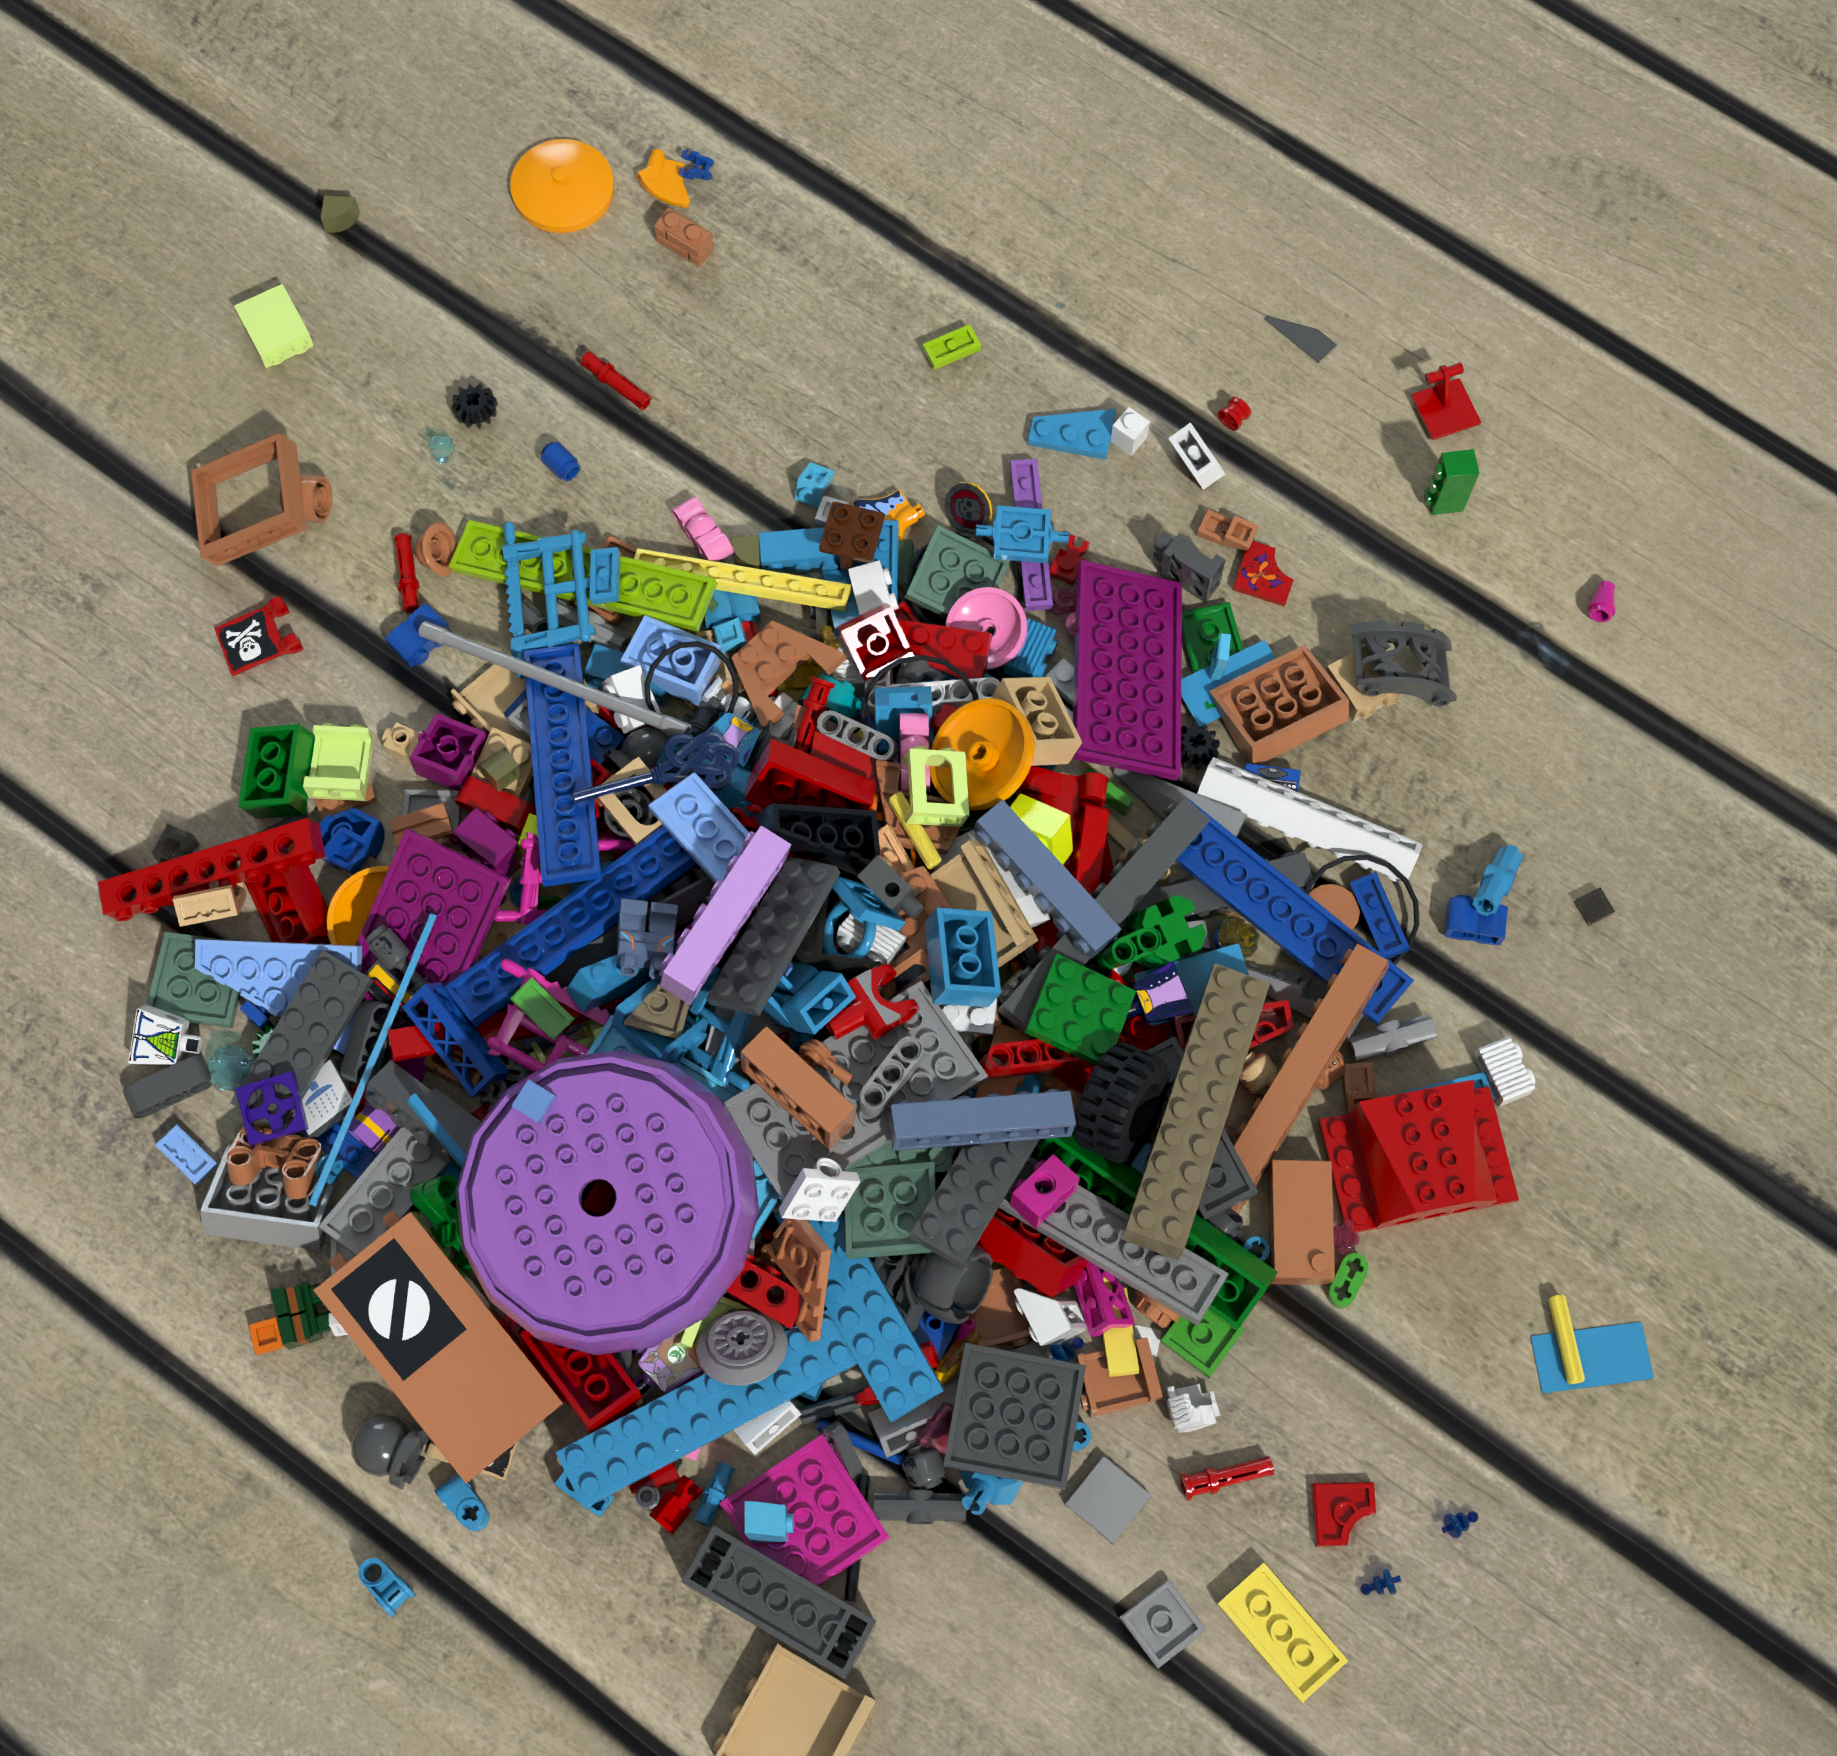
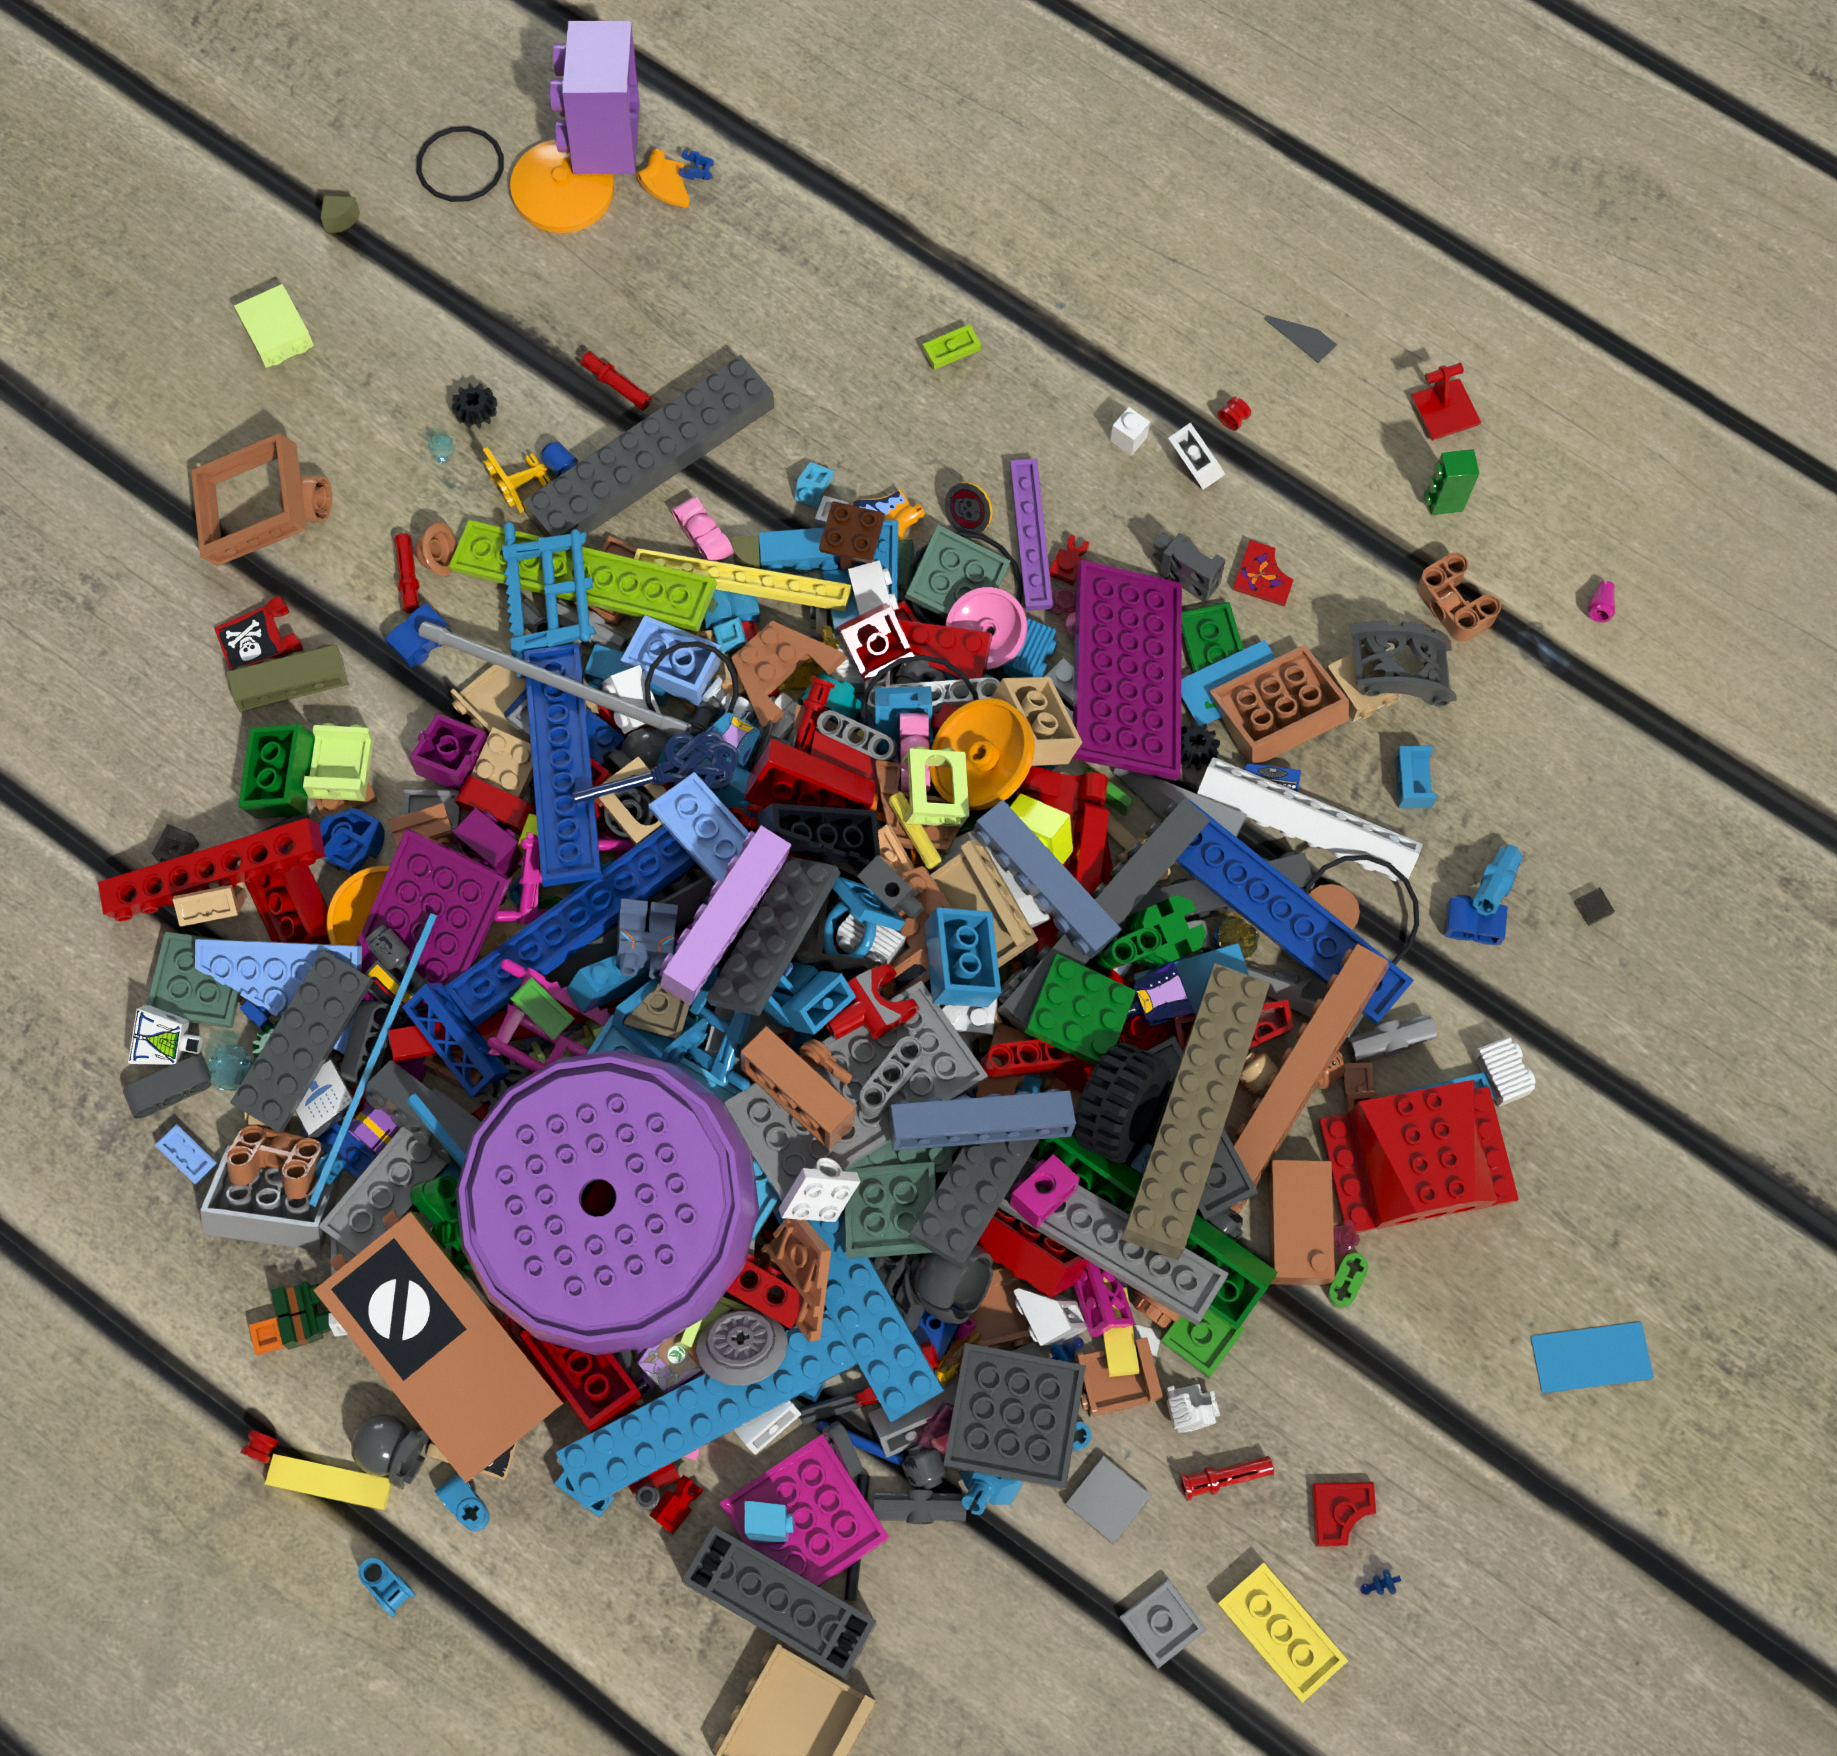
(249, 1115): dark purple piece -> none
(259, 1446): none -> red wheel
(287, 677): none -> olive brick
(328, 1482): none -> light yellow tile
(397, 749): tan brick -> none
(460, 198): none -> black piece
(500, 770): olive brick -> none
(511, 483): none -> yellow plate
(534, 1101): medium blue tile -> none
(597, 97): none -> medium lavender brick
(605, 575): dark azure plate -> none
(651, 451): none -> dark grey brick
(684, 237): nougat brick -> none
(714, 1494): dark azure pin -> none
(1022, 534): dark azure plate -> none
(1074, 433): dark azure wing -> none
(1220, 656): medium azure tile -> none
(1227, 532): nougat slope -> none
(1259, 1241): dark azure bush -> none
(1379, 915): blue plate -> none
(1414, 777): none -> dark azure panel
(1449, 604): none -> nougat beam
(1460, 1522): clear blue hair -> none
(1566, 1339): light yellow axle -> none

